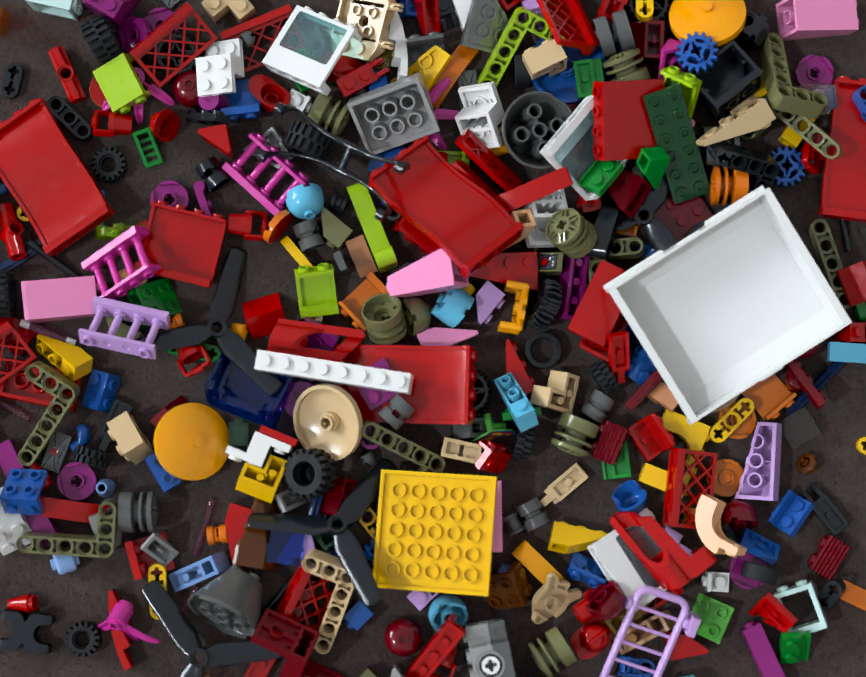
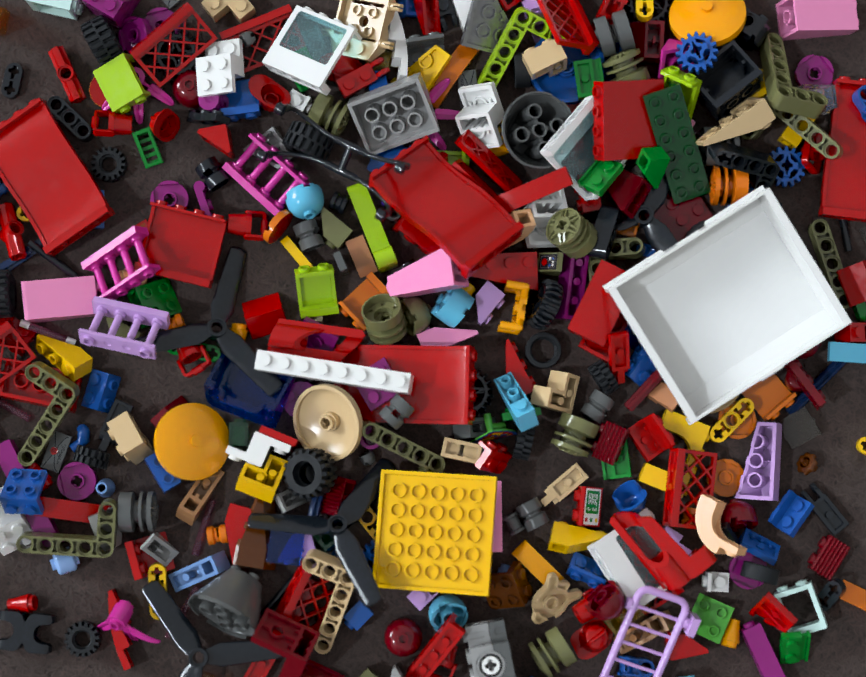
(103, 232): clear neon green plate -> none
(197, 498): none -> medium nougat slope
(588, 506): none -> slope
(731, 635): none -> light orange cone

